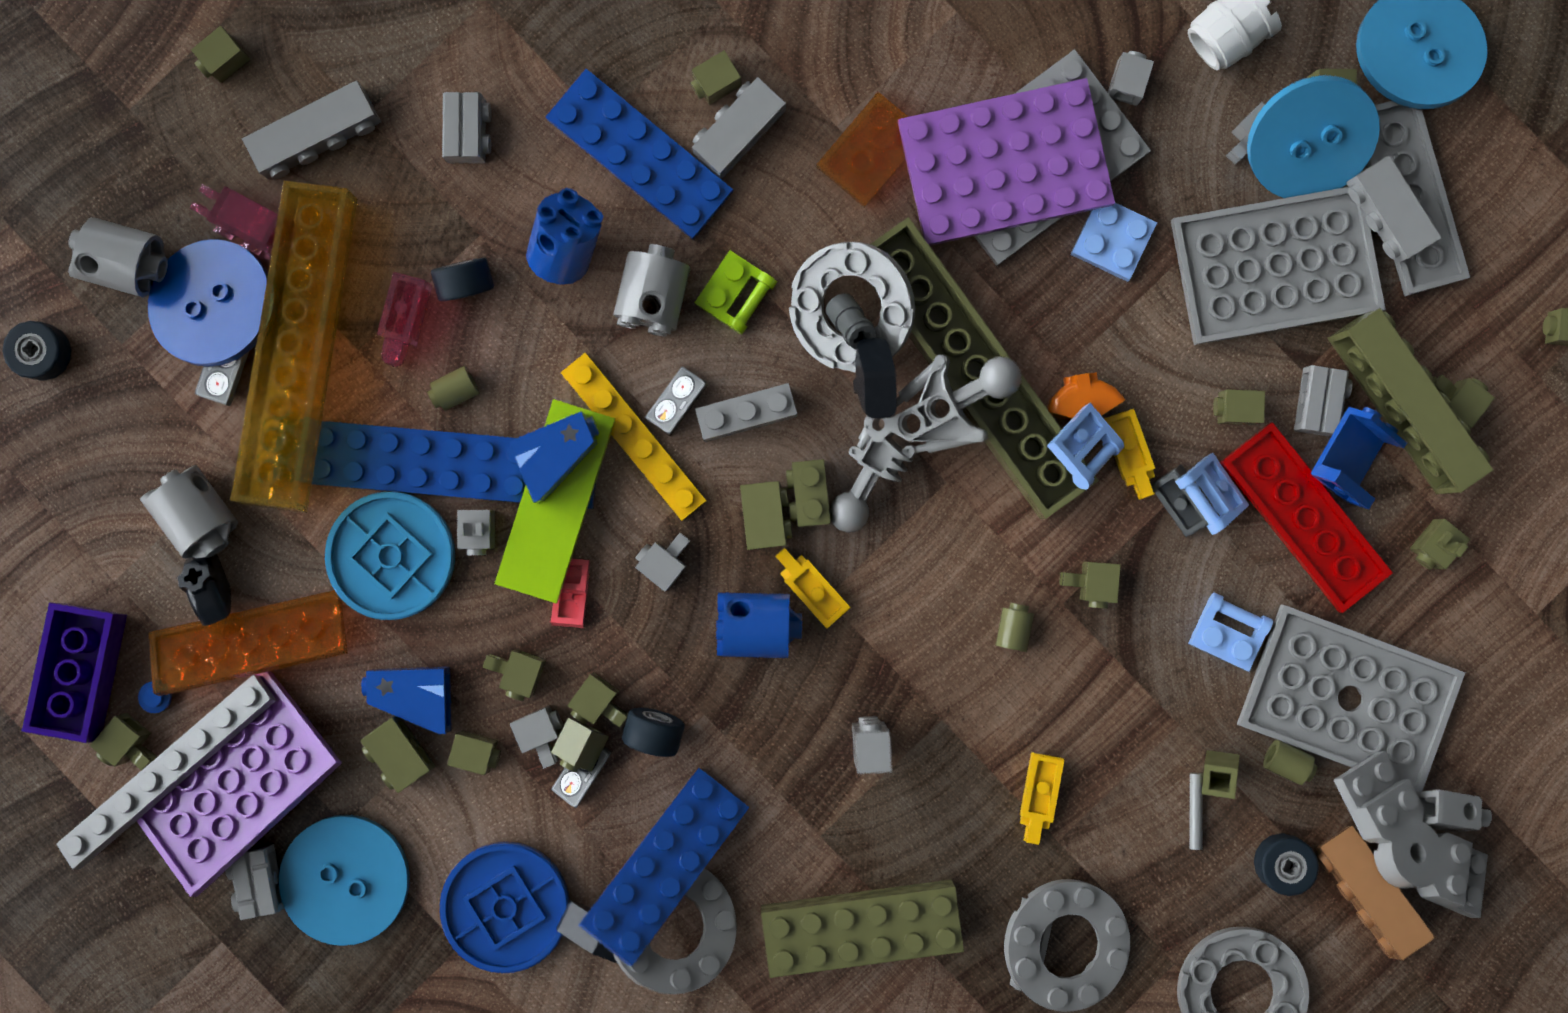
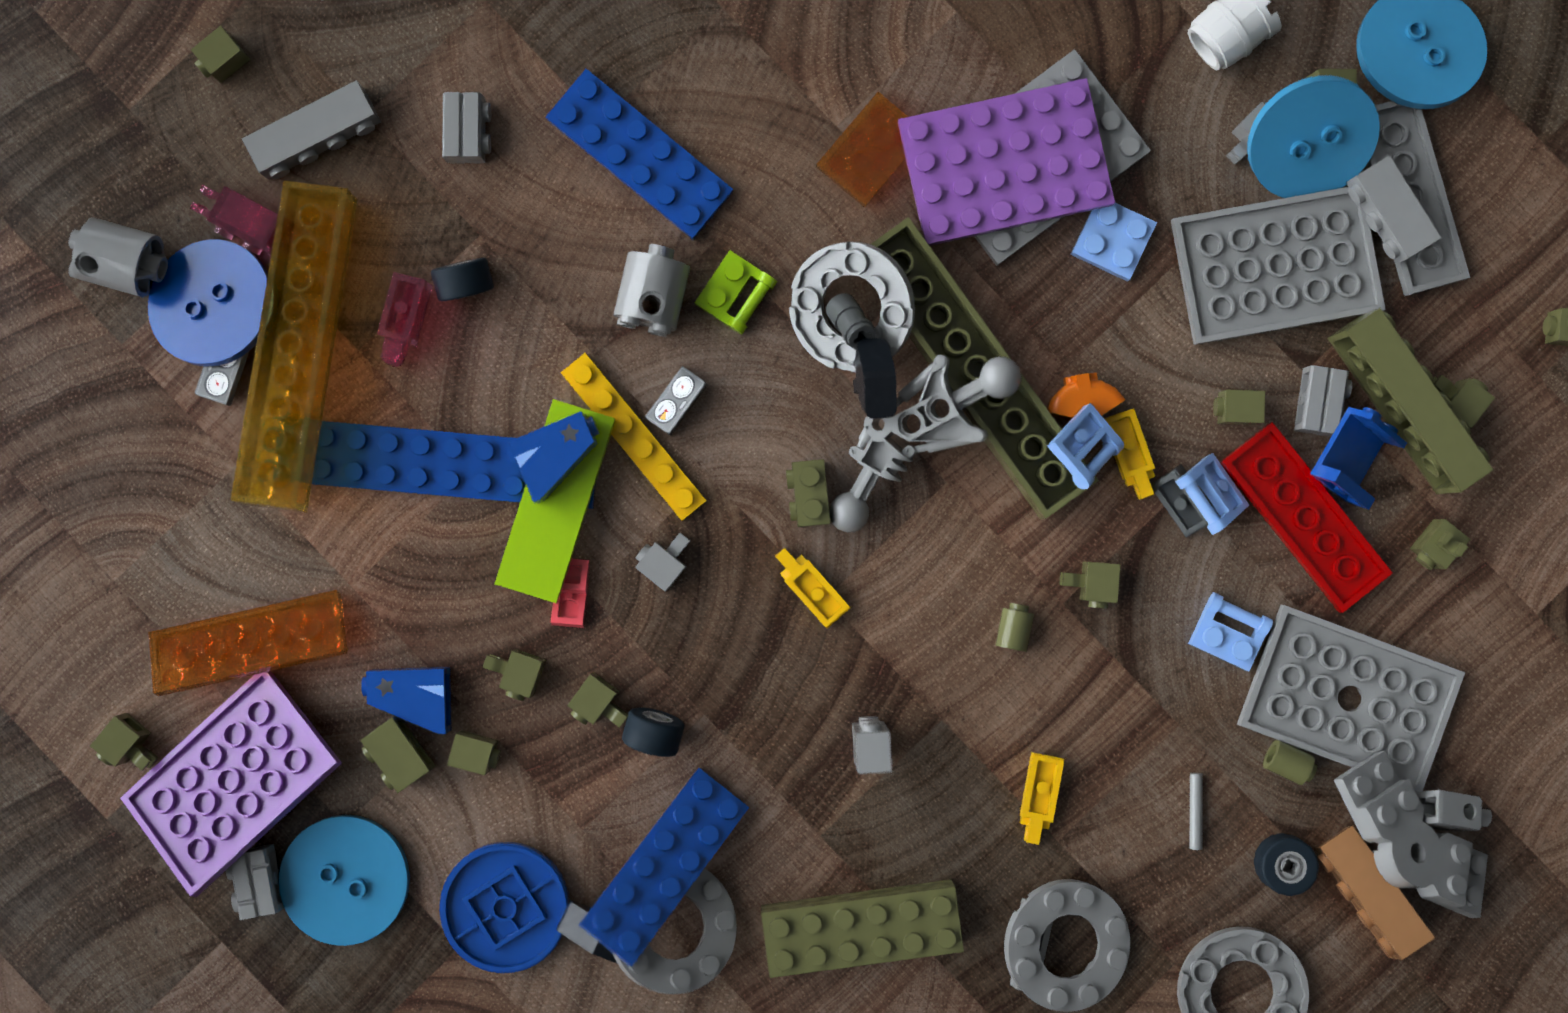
(49, 355): black wheel -> none
(74, 672): dark purple brick -> none
(152, 702): blue plate -> none
(166, 772): light grey plate -> none
(190, 513): light grey cylinder -> none
(206, 588): black piece -> none
(389, 555): dark azure plate -> none
(453, 389): olive brick -> none
(476, 531): light grey brick -> none
(537, 731): light grey brick -> none
(563, 237): blue cylinder -> none
(574, 786): slope -> none
(579, 746): brick -> none
(715, 78): olive brick -> none
(738, 127): light grey brick -> none
(746, 412): light grey brick -> none
(756, 625): blue cylinder -> none
(765, 515): olive brick -> none
(1130, 77): light grey brick -> none
(1220, 774): olive brick -> none

